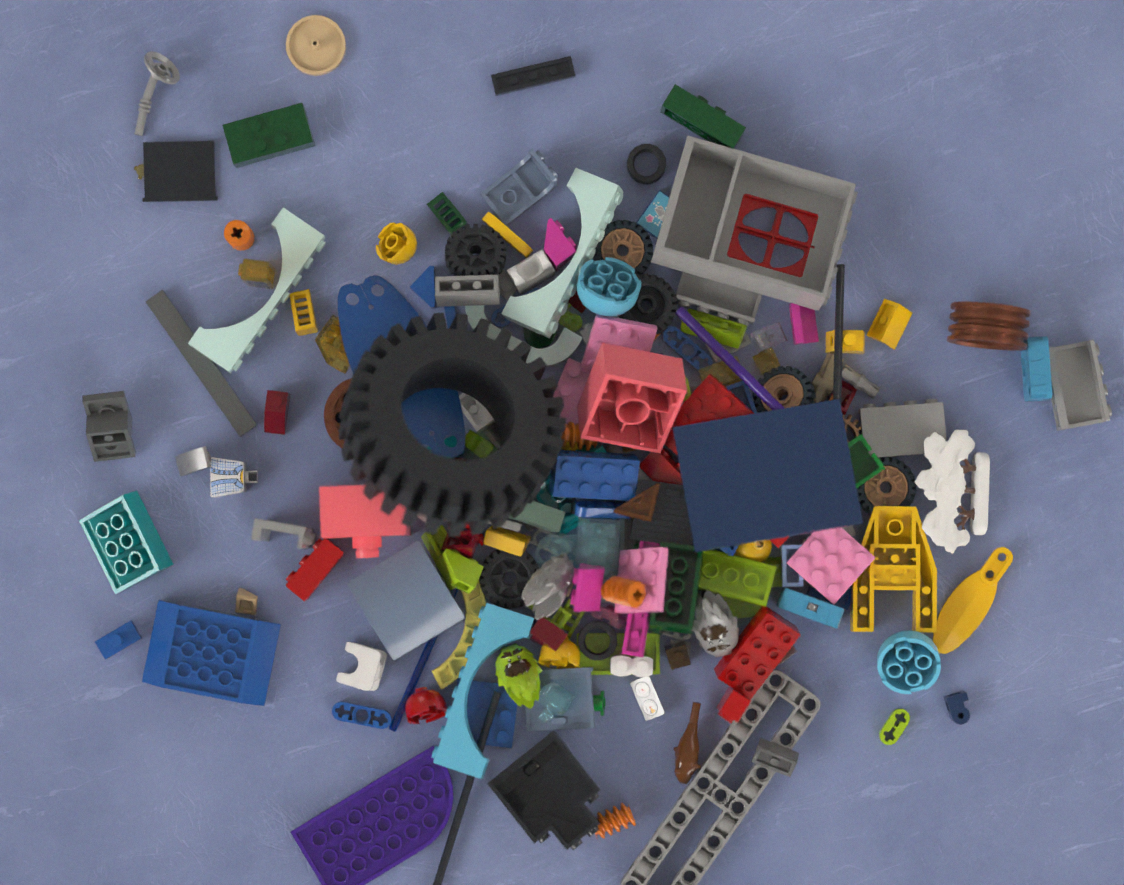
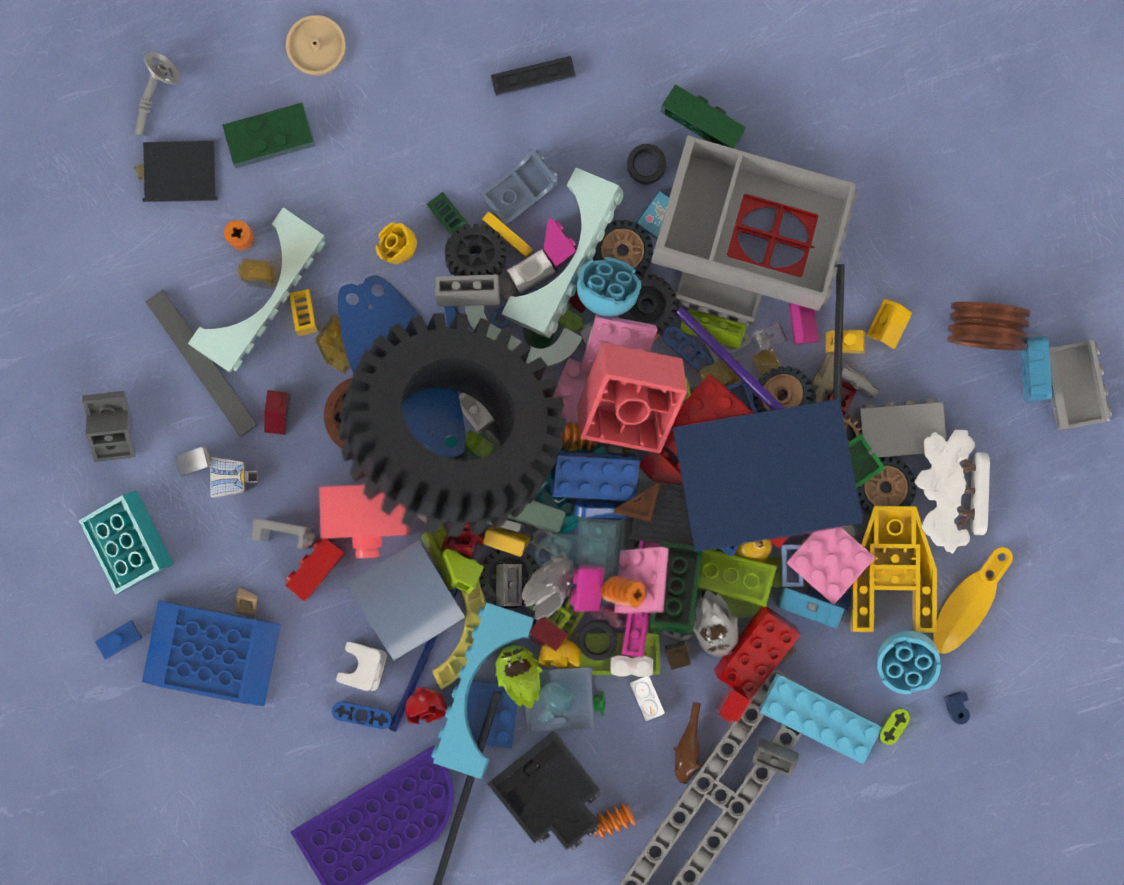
(425, 287): blue slope -> none
(509, 584): none -> flat silver slope
(819, 718): none -> medium azure plate

